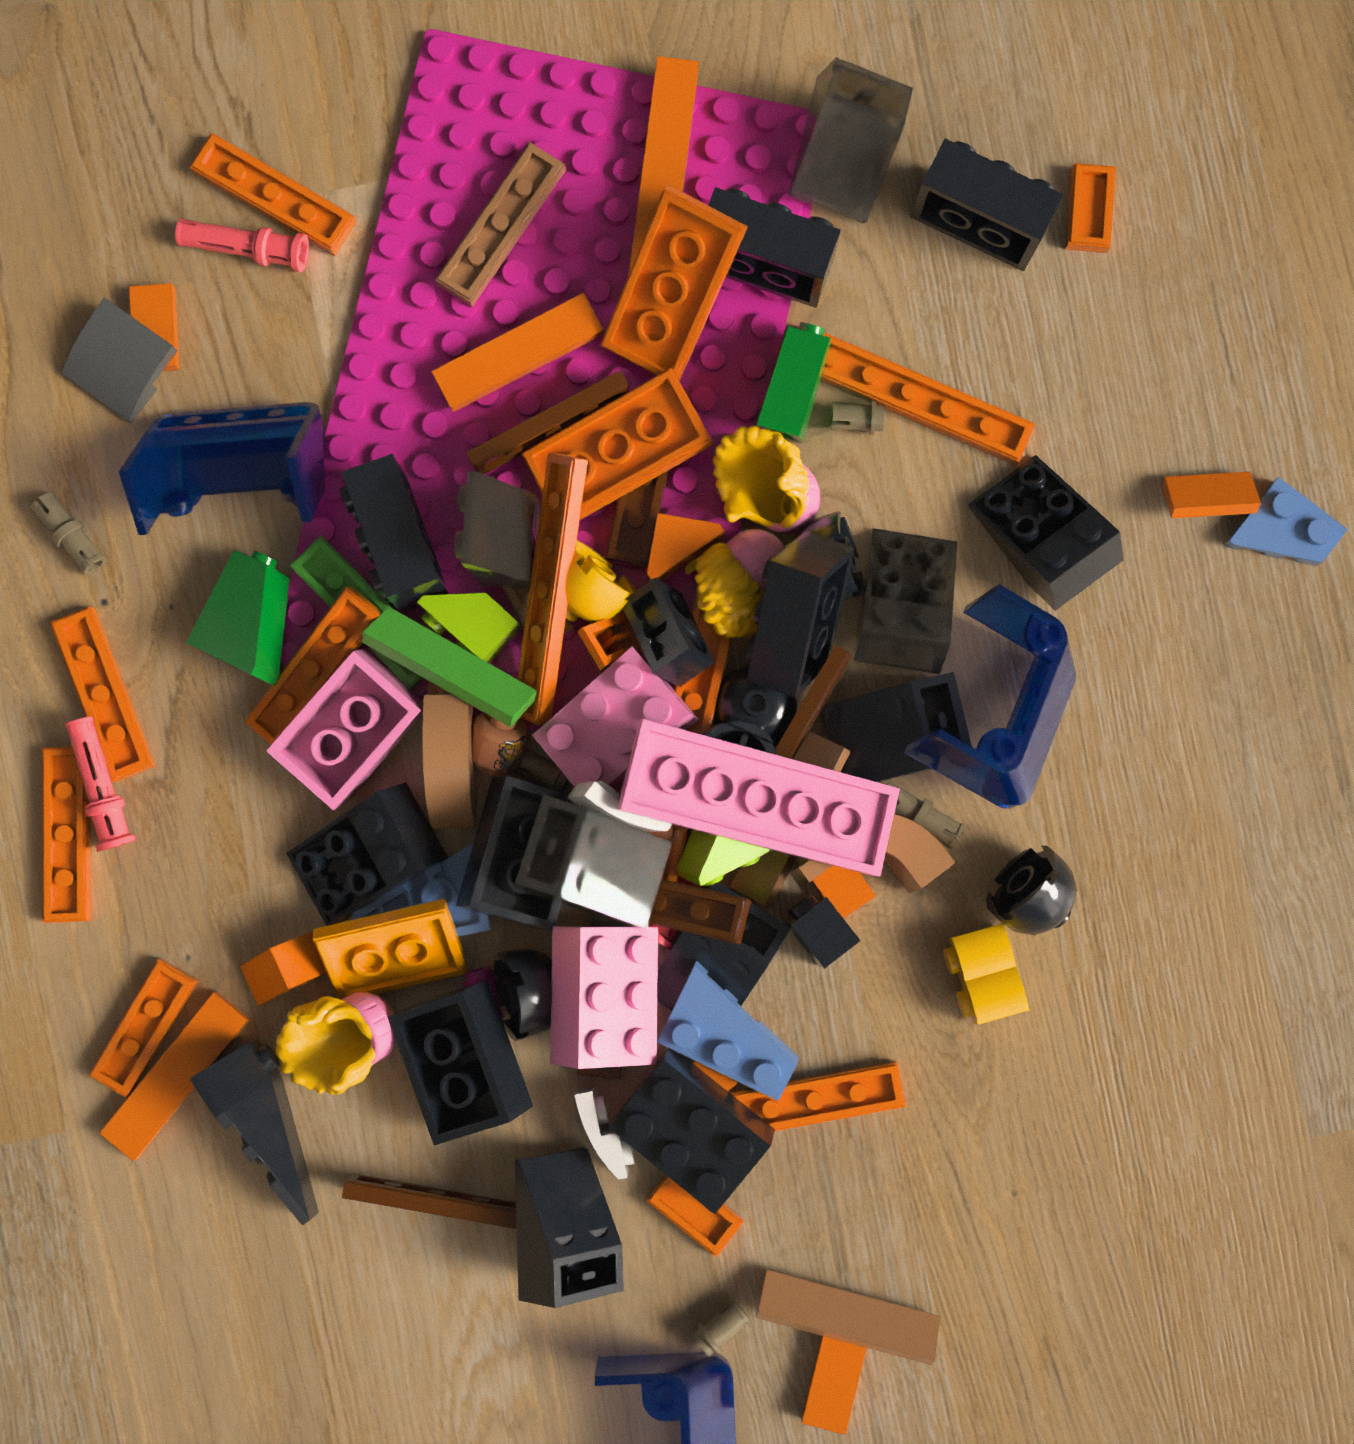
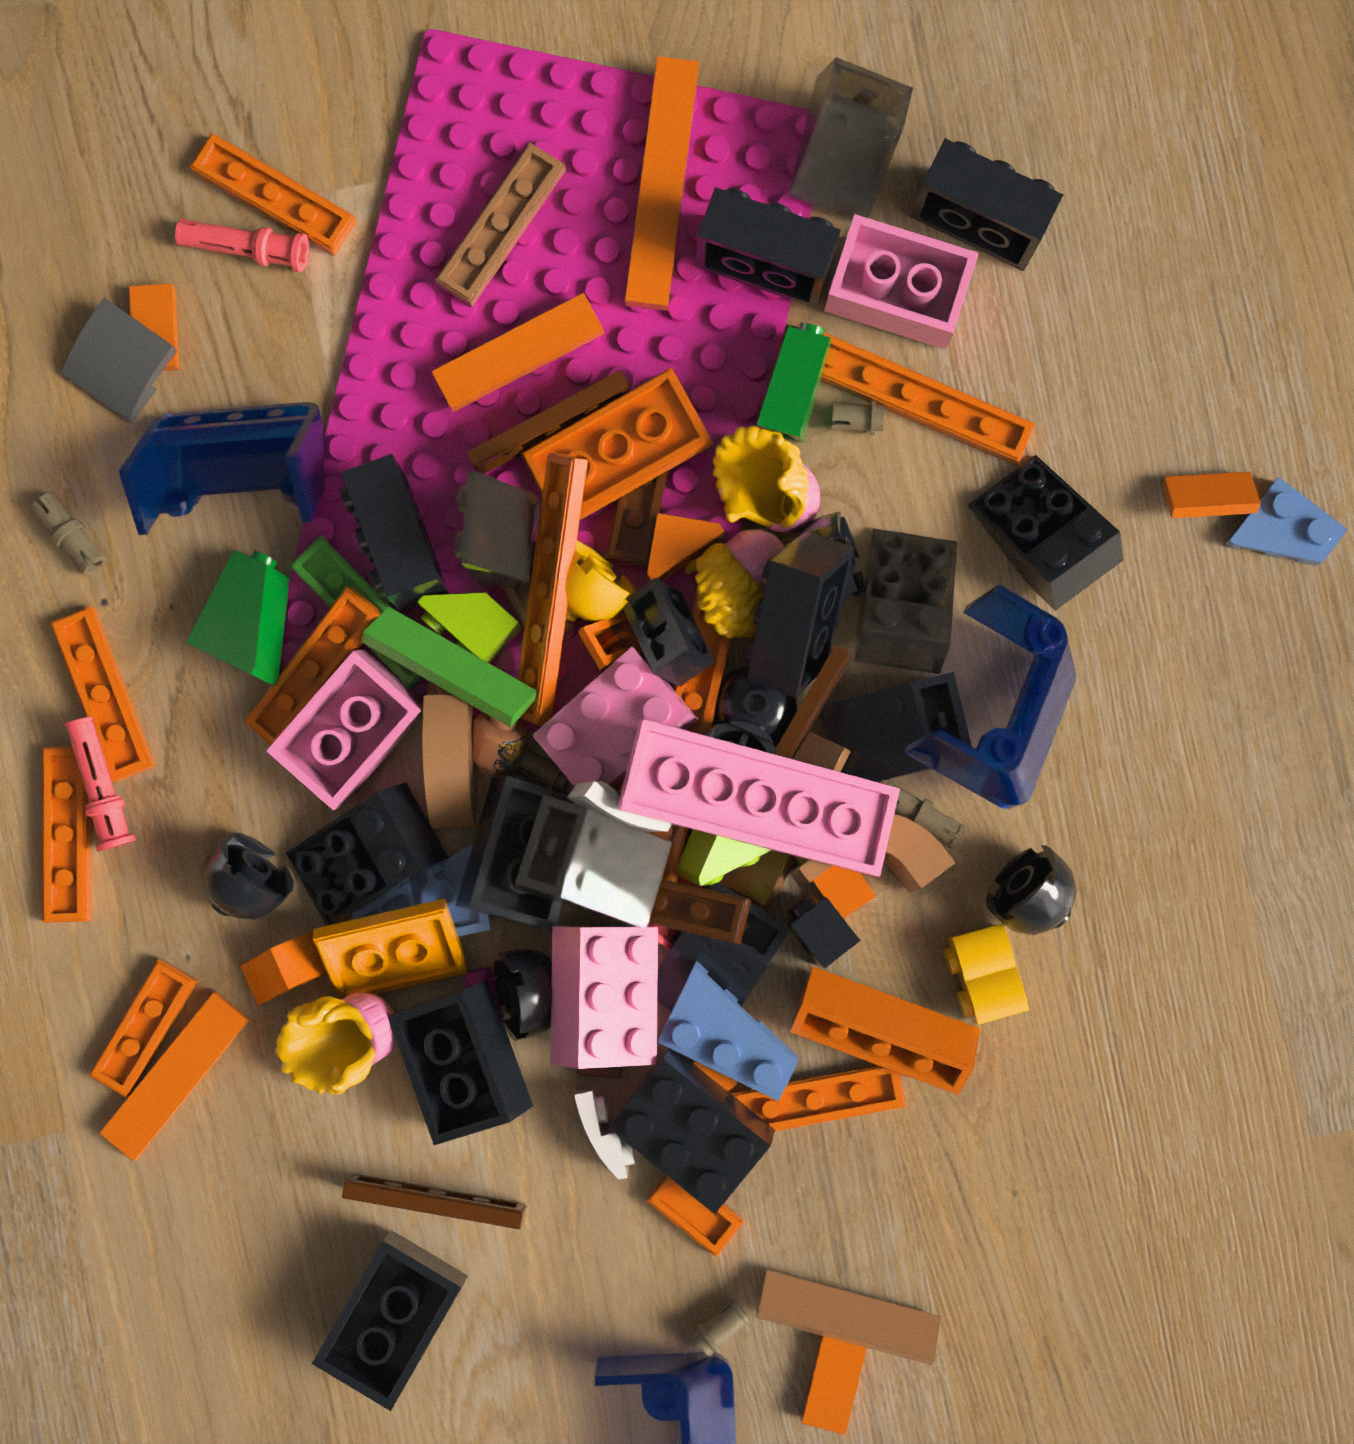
(243, 879): none -> black cylinder
(252, 1097): black wedge -> none
(390, 1320): none -> black brick
(564, 1231): black slope -> none
(673, 283): orange tile -> none
(883, 1025): none -> orange brick
(901, 281): none -> bright pink brick
(1090, 208): orange tile -> none

